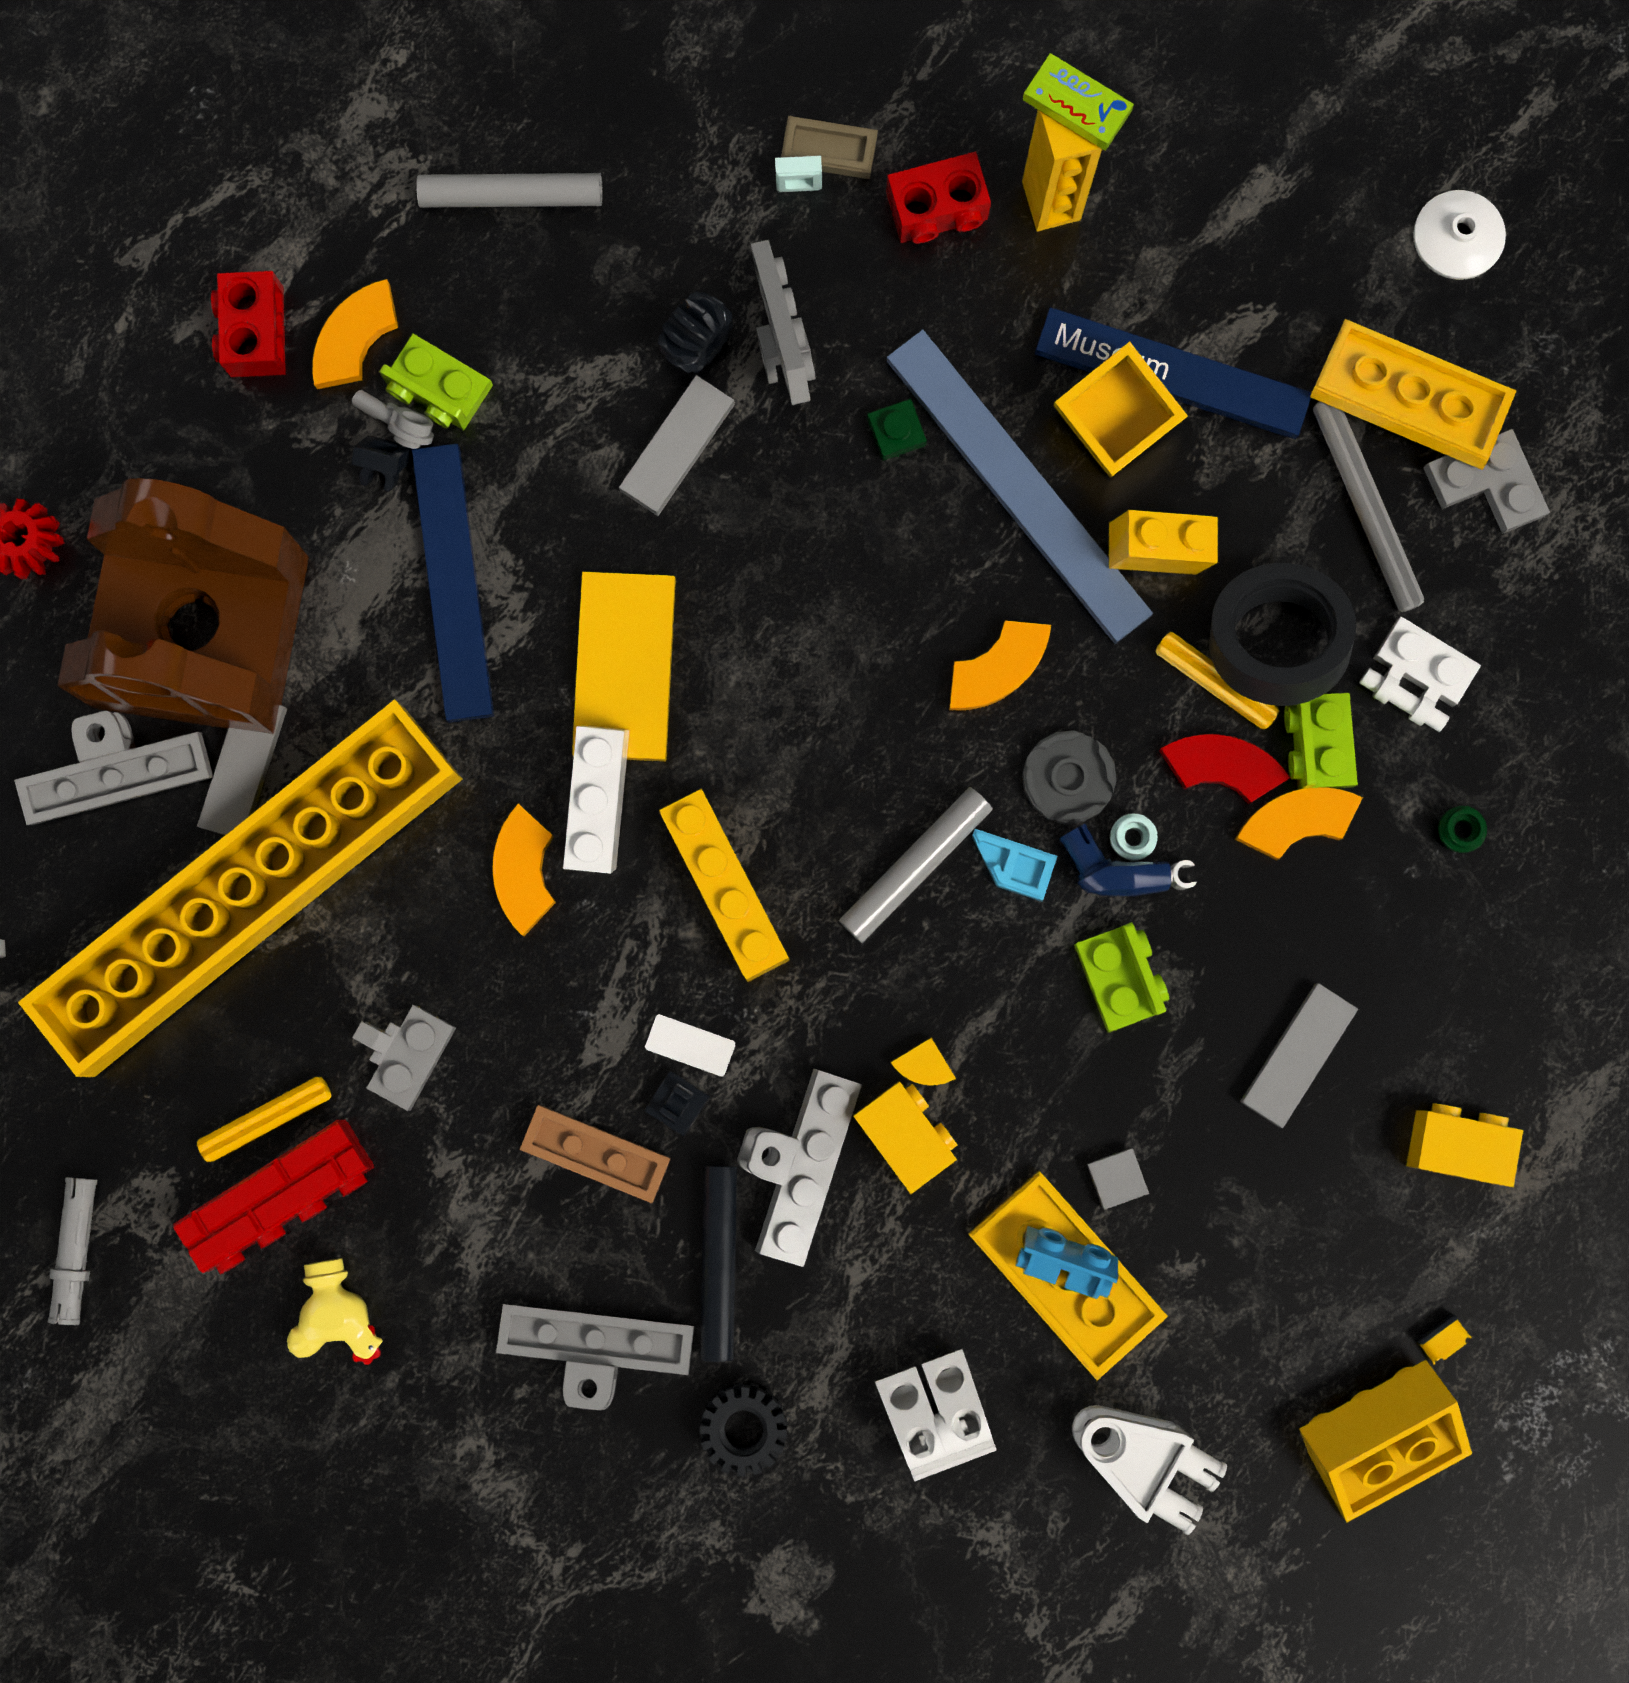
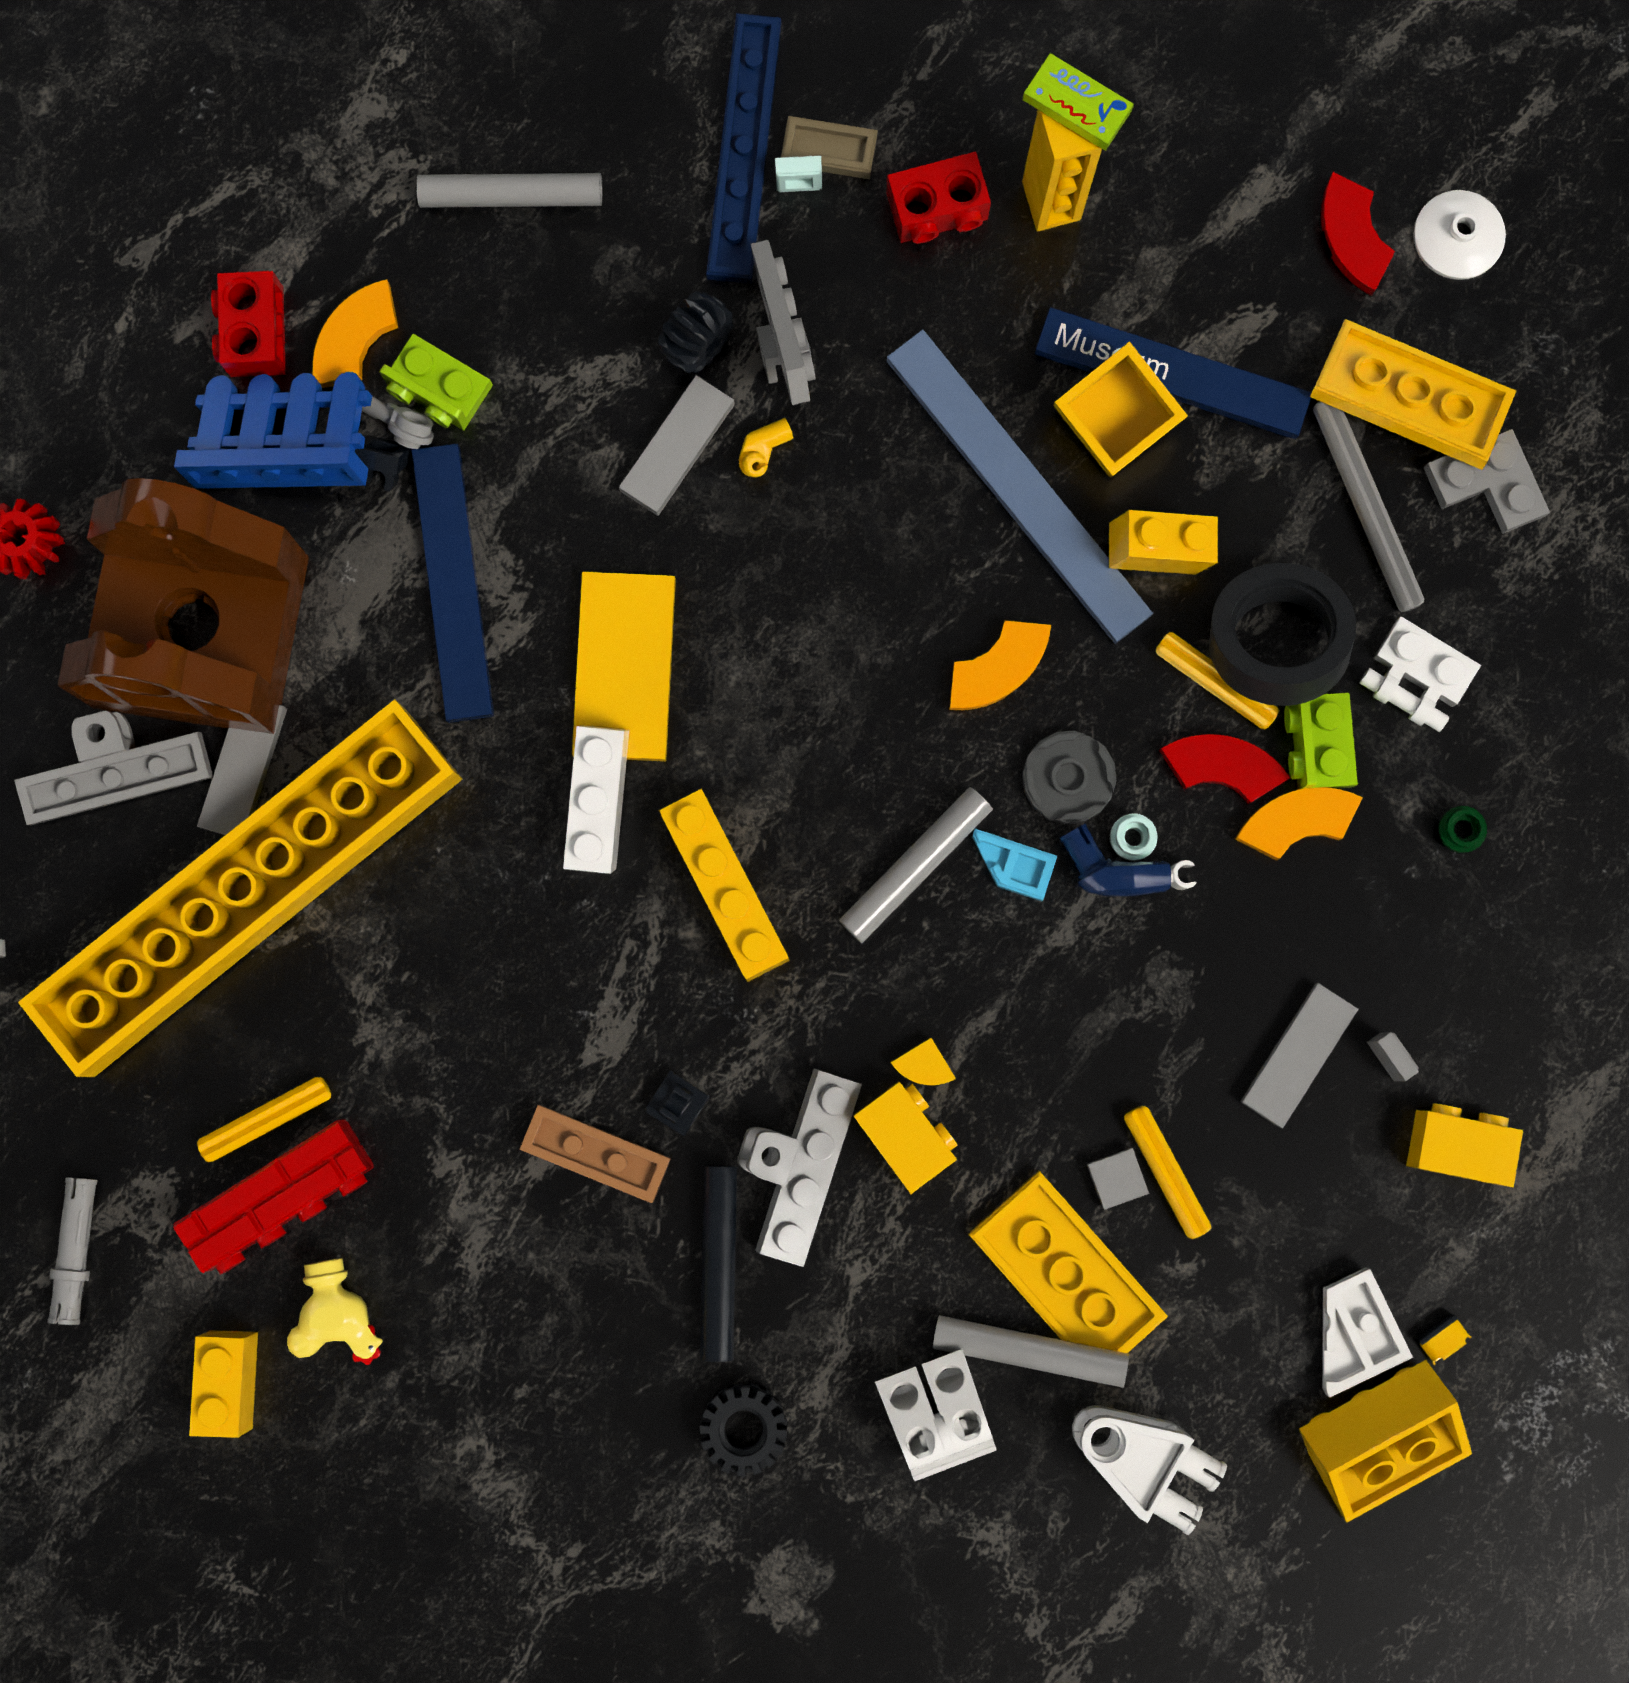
(223, 1384): none -> yellow brick
(282, 460): none -> blue fence
(405, 1054): light grey hinge -> none
(519, 870): light orange tile -> none
(594, 1347): light grey plate -> none
(690, 1045): white sticker -> none
(744, 148): none -> dark blue tile
(759, 444): none -> yellow arm
(896, 429): dark green plate -> none
(1031, 1351): none -> light grey piece
(1089, 1267): dark azure hinge -> none
(1122, 977): lime bracket -> none
(1167, 1172): none -> yellow axle
(1350, 233): none -> red tile
(1358, 1333): none -> white wing
(1393, 1056): none -> light grey tile

